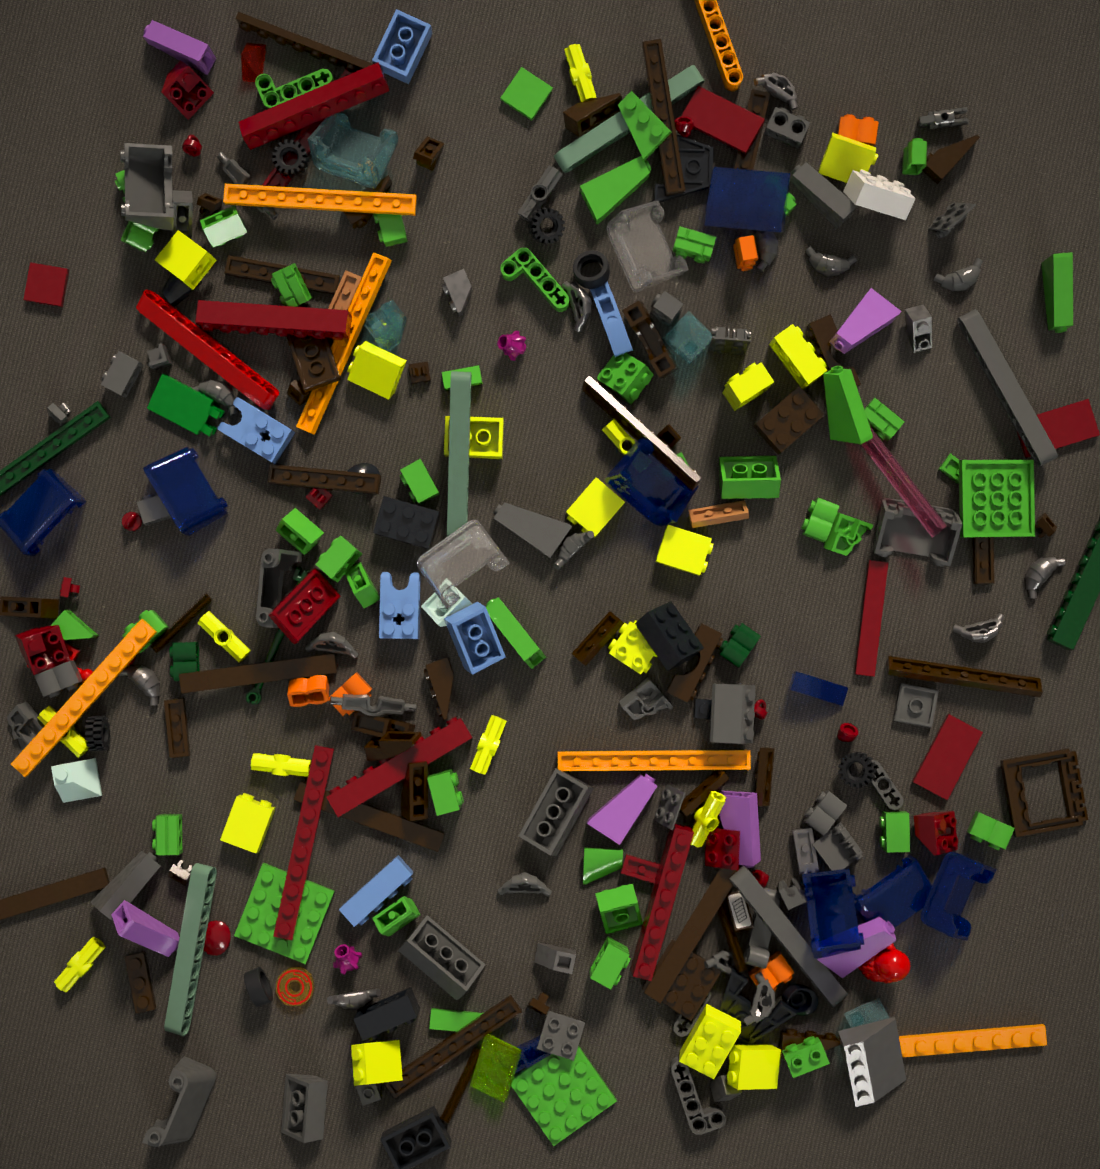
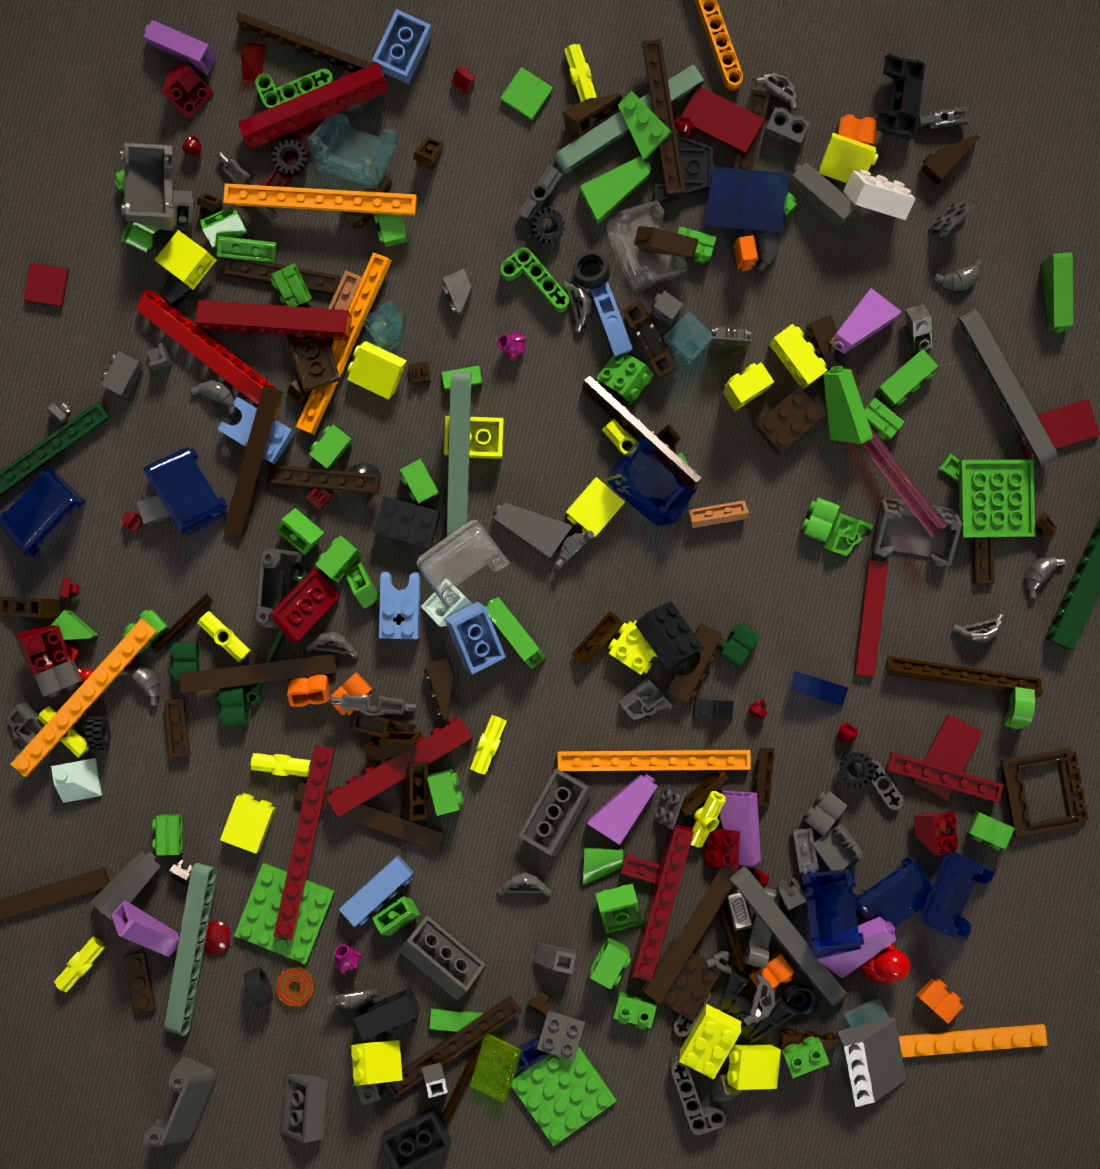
(184, 406): green tile -> none
(233, 706): none -> dark green brick
(246, 249): none -> bright green tile
(253, 460): none -> dark brown tile
(330, 447): none -> bright green brick
(434, 1080): none -> dark grey slope
(463, 79): none -> dark red tile
(634, 1010): none -> bright green brick
(665, 242): none -> dark brown slope
(684, 550): neon yellow brick -> none
(732, 713): dark grey slope -> none
(749, 477): bright green slope -> none
(828, 264): dark grey piece -> none
(895, 831): bright green brick -> none
(905, 97): none -> black bracket
(907, 378): none -> bright green brick
(914, 157): bright green brick -> none
(915, 705): dark grey tile -> none
(939, 1000): none -> orange brick
(944, 777): none -> dark red tile
(1021, 708): none -> bright green brick

